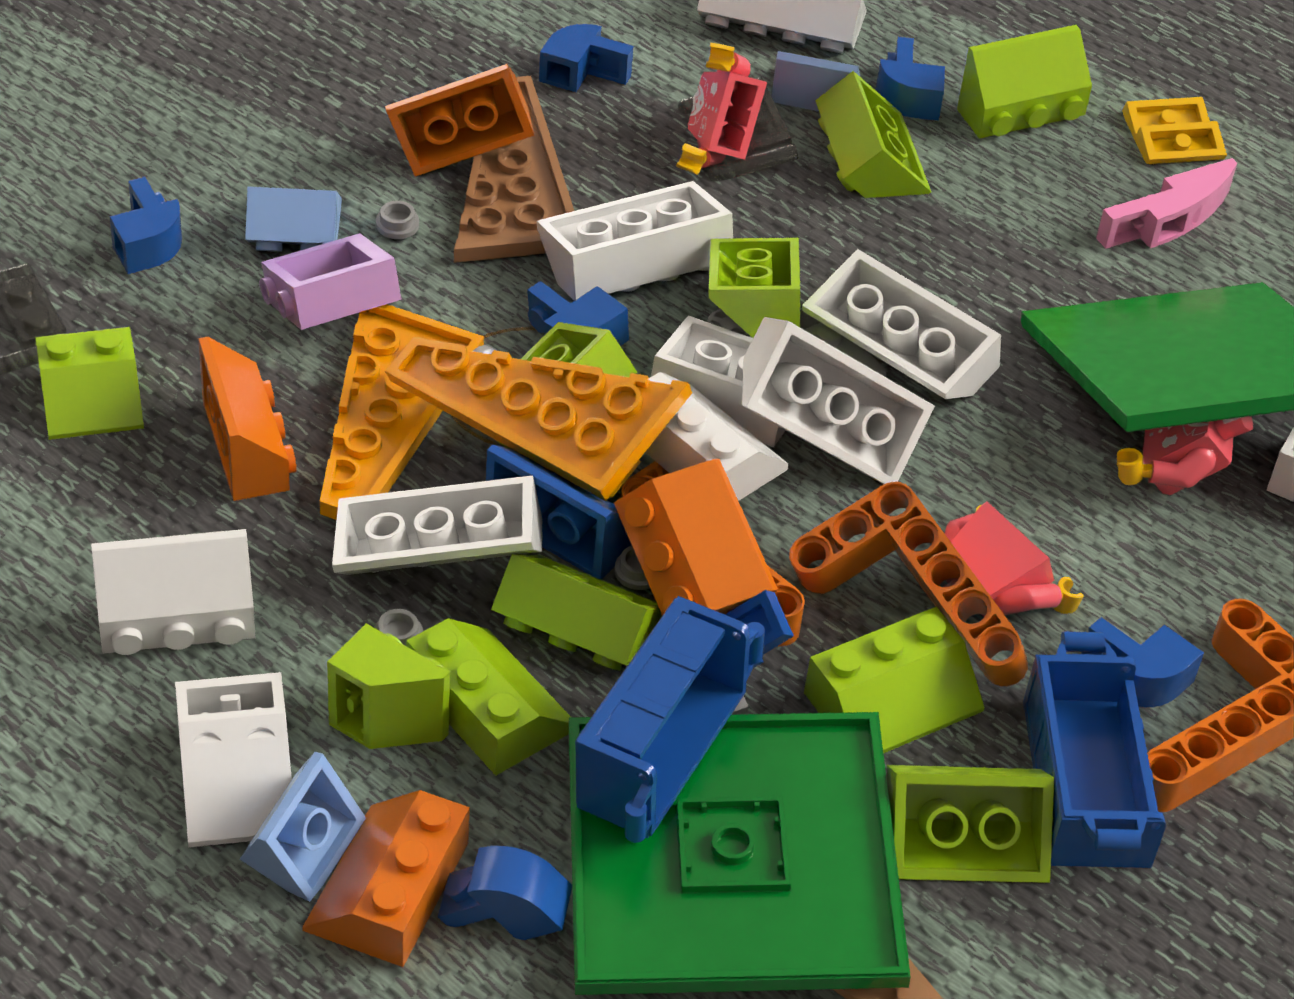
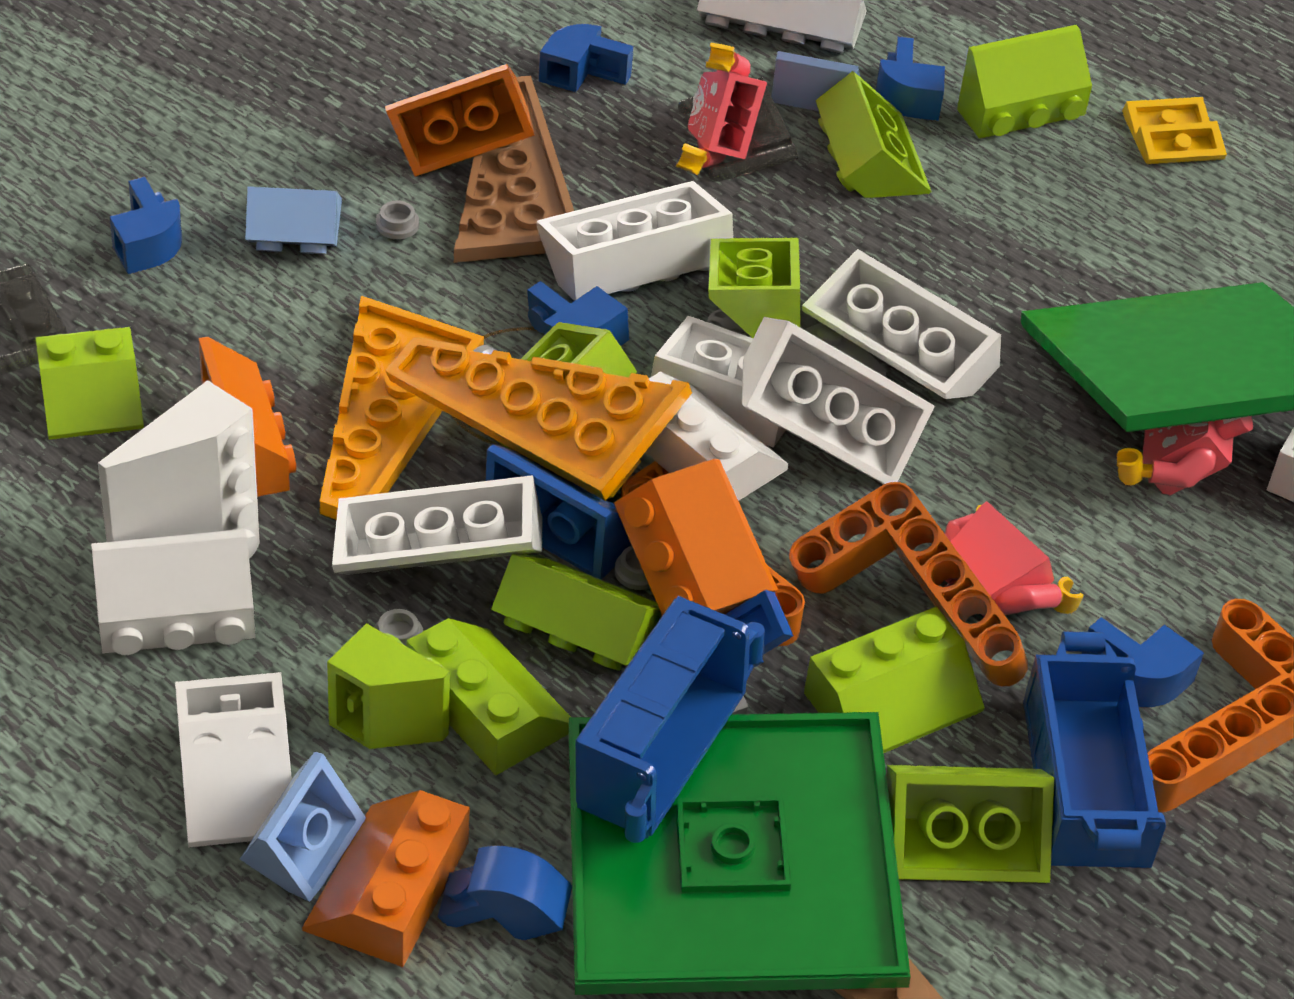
(185, 472): none -> white slope
(330, 281): lavender window -> none
(1164, 216): bright pink slope -> none

